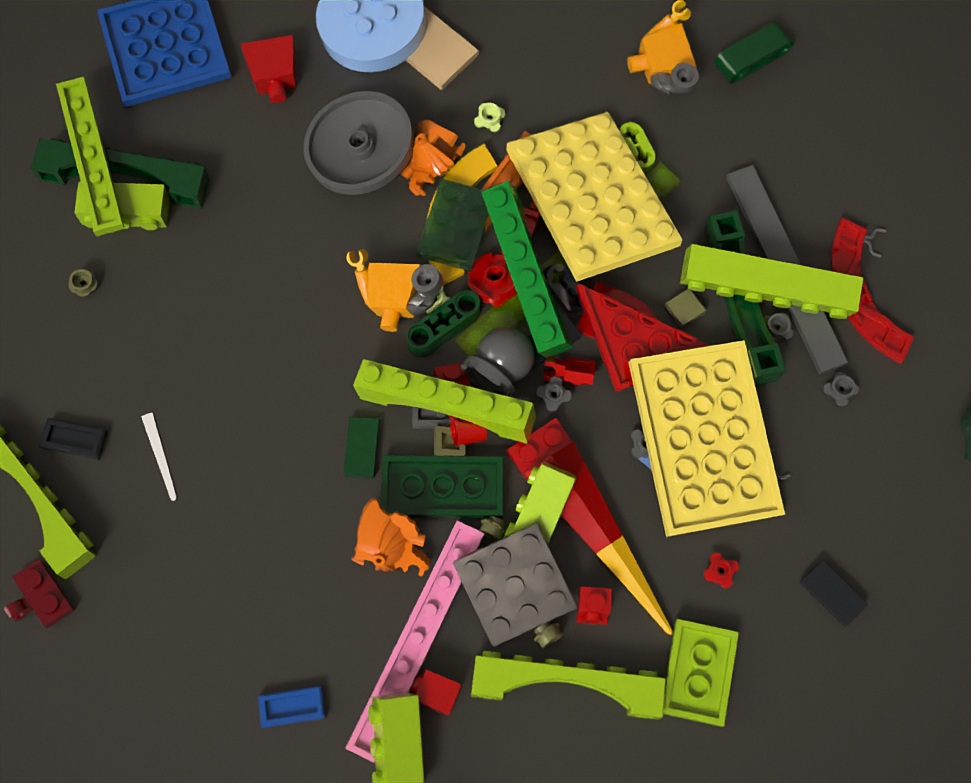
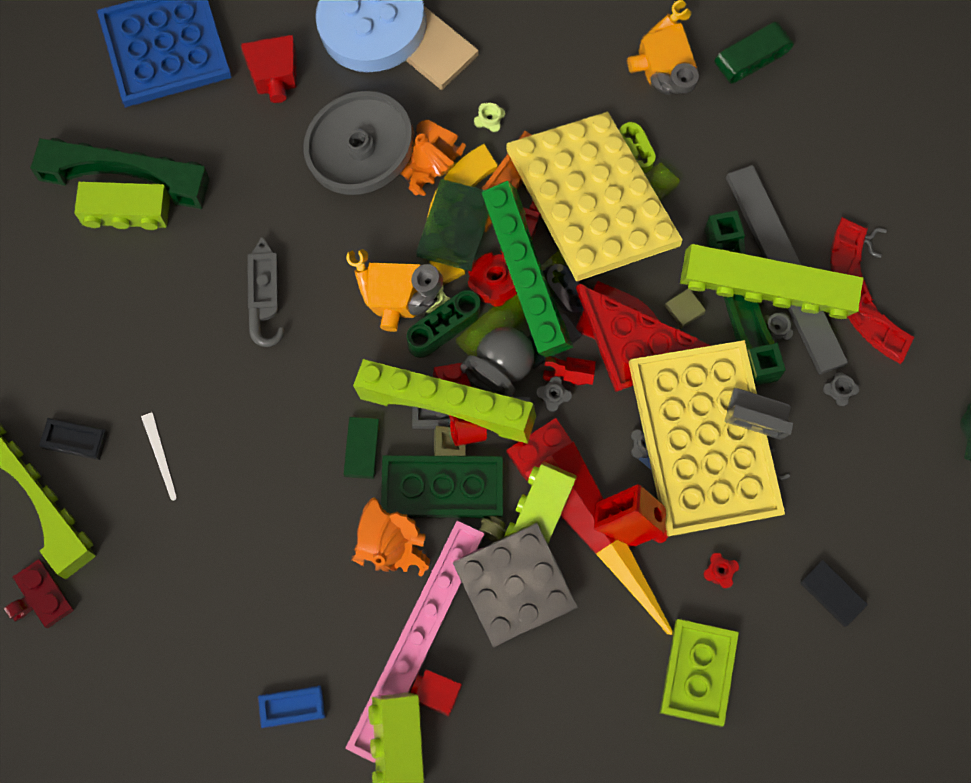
(79, 276): olive plate -> none
(90, 156): lime plate -> none
(263, 292): none -> dark grey plate
(547, 634): olive plate -> none
(593, 605): red brick -> none
(631, 517): none -> red torso
(638, 693): lime arch -> none
(759, 414): none -> dark grey panel

